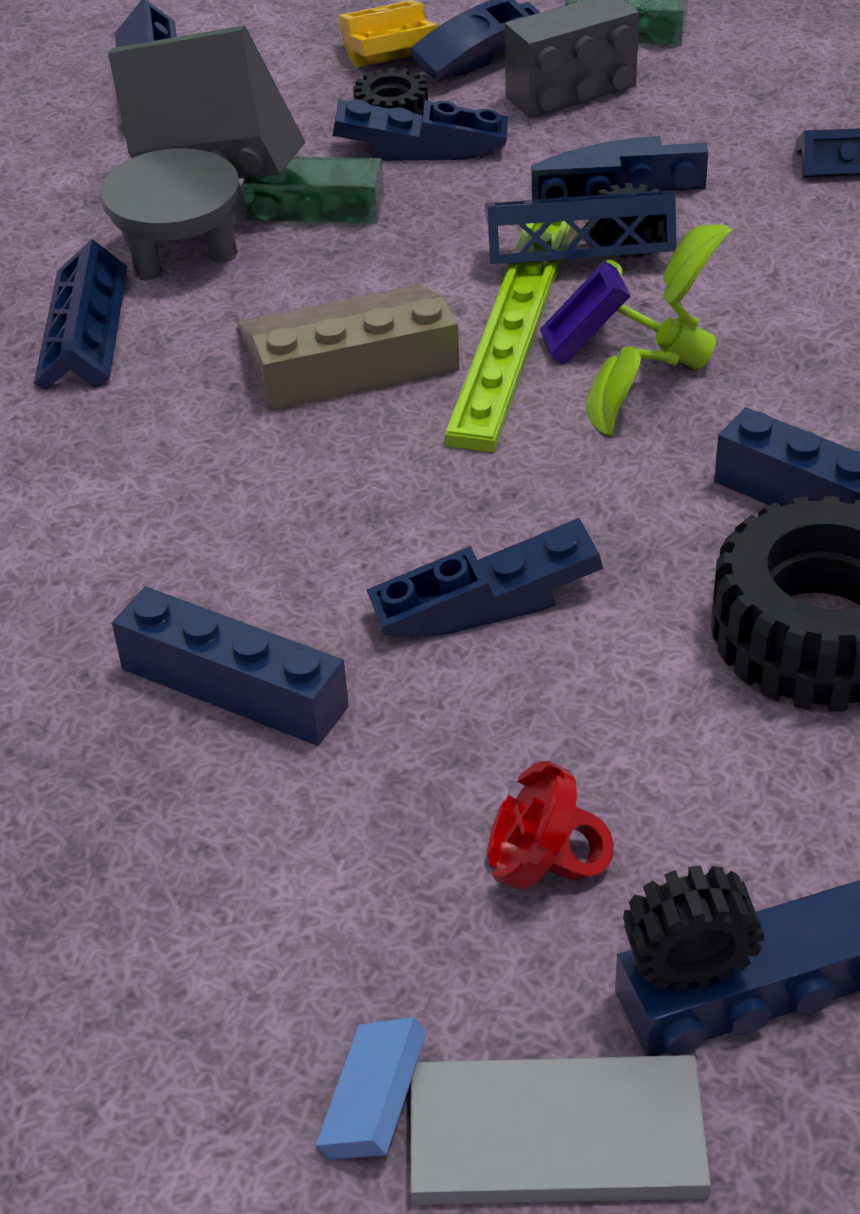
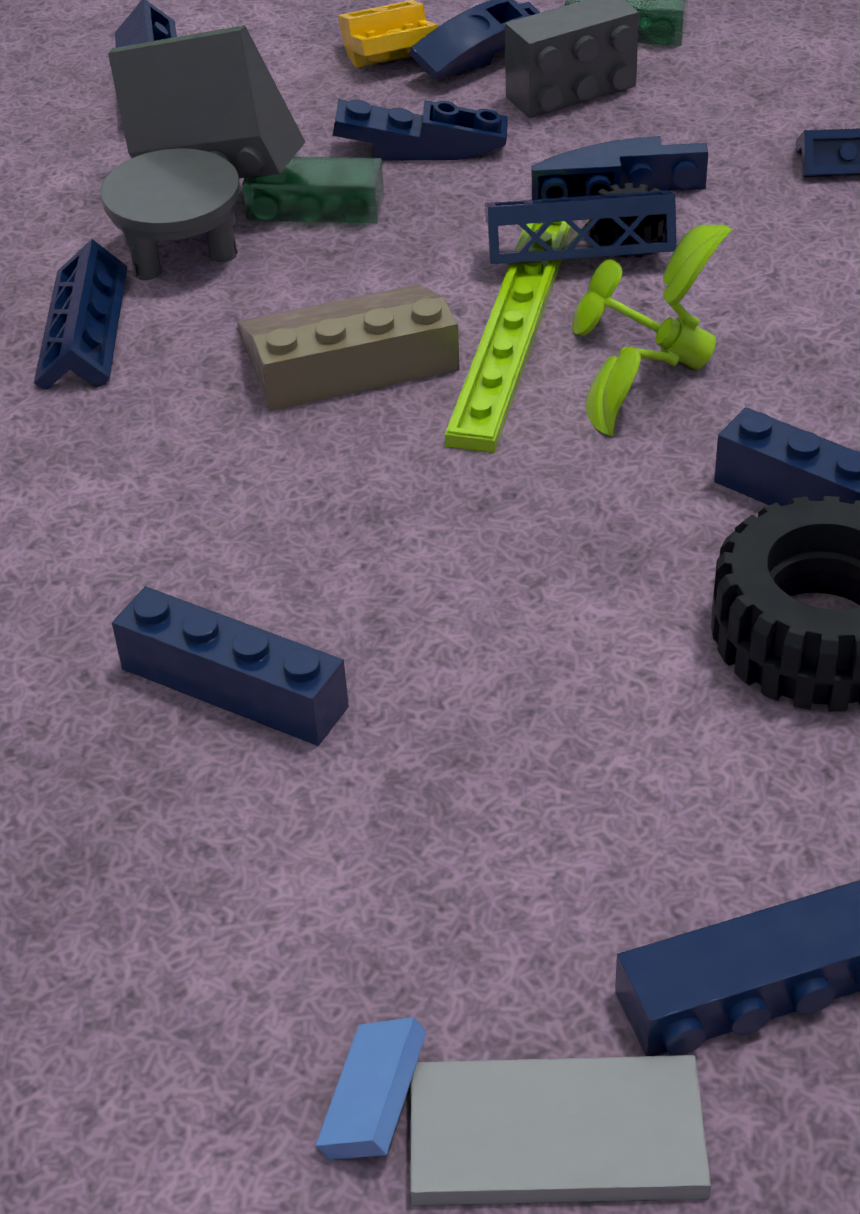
(393, 90): black tyre -> none
(471, 592): dark blue slope -> none
(536, 828): red tile -> none
(584, 312): dark purple tile -> none
(693, 928): black tyre -> none

